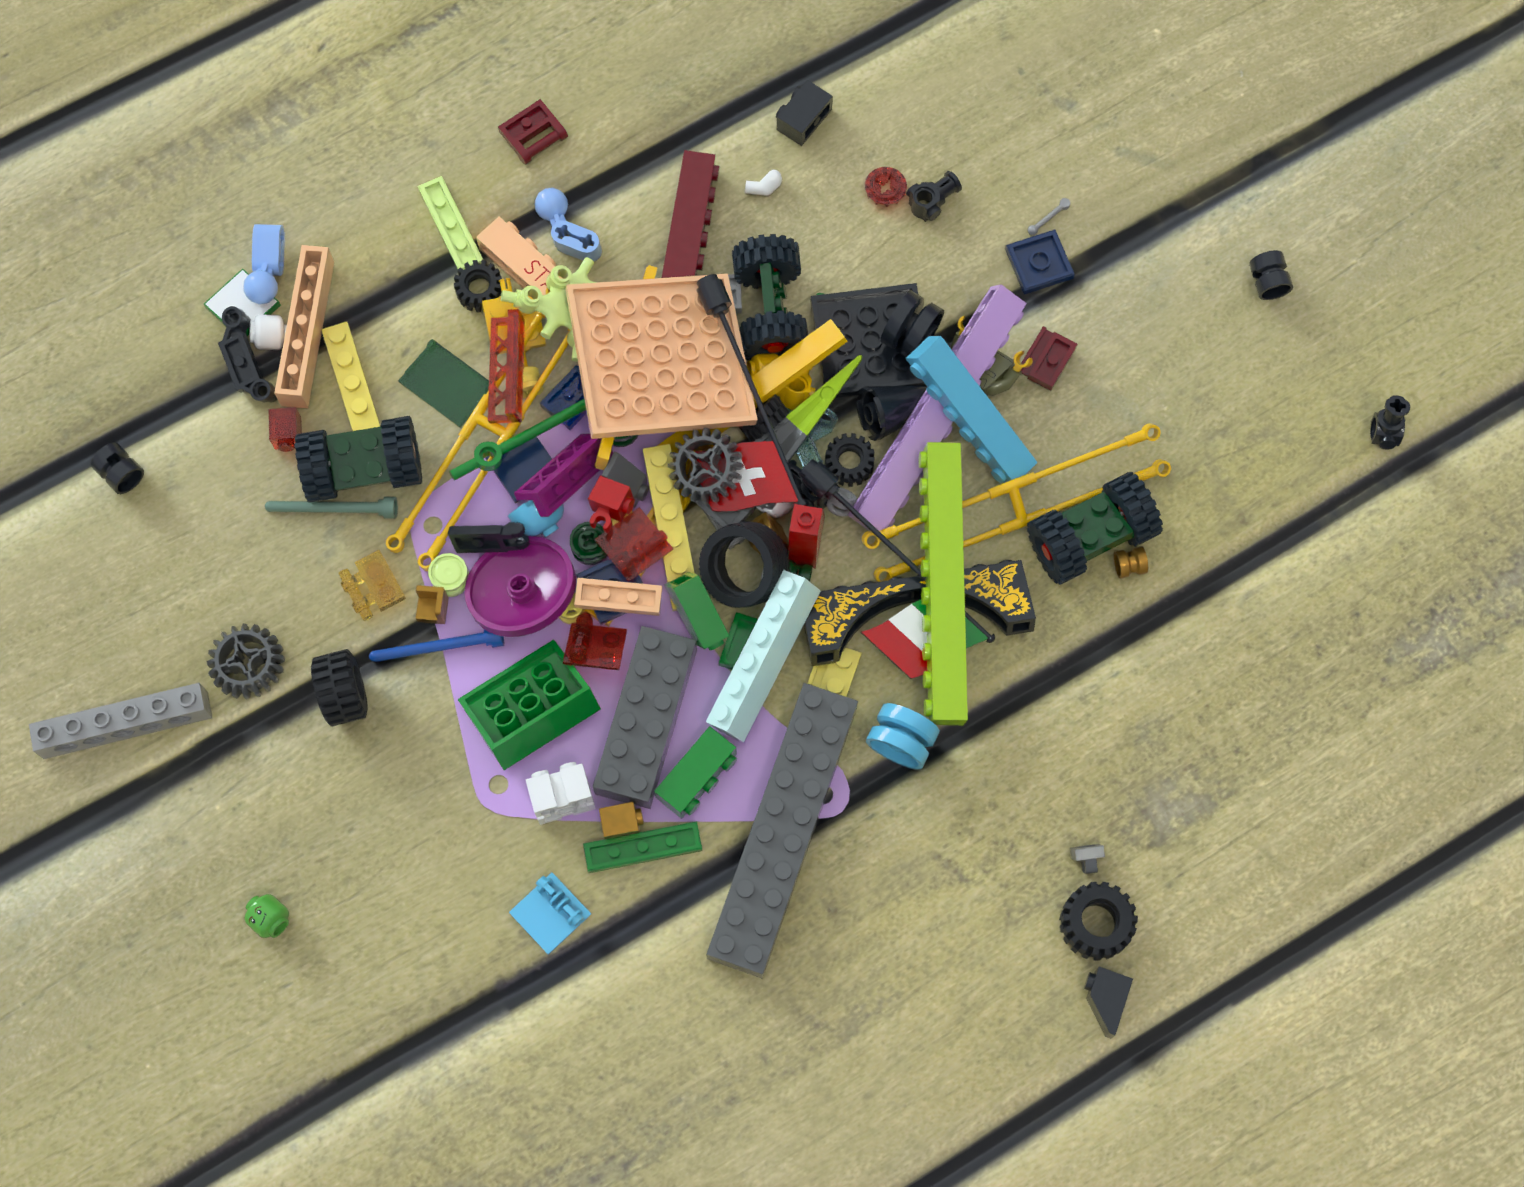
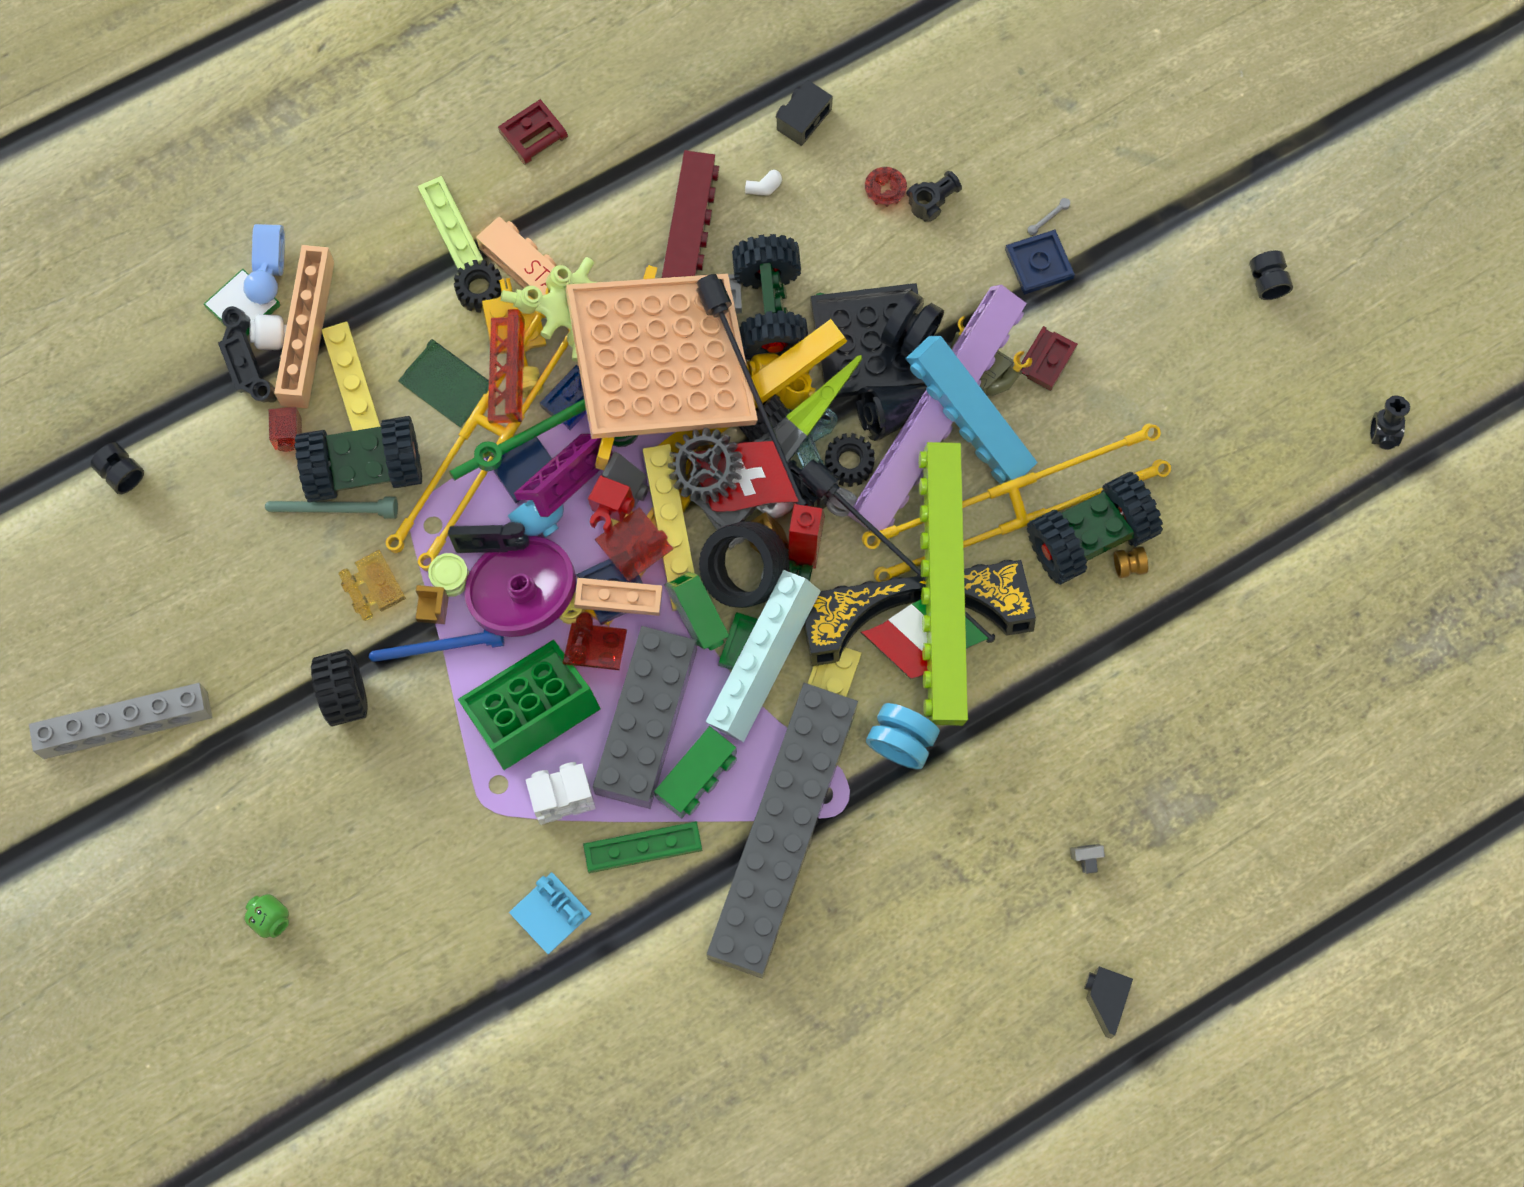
(222, 666): dark grey gear -> none
(552, 205): light blue beam -> none
(584, 546): dark green wheel -> none
(621, 820): pearl gold brick -> none
(1115, 904): black tyre -> none

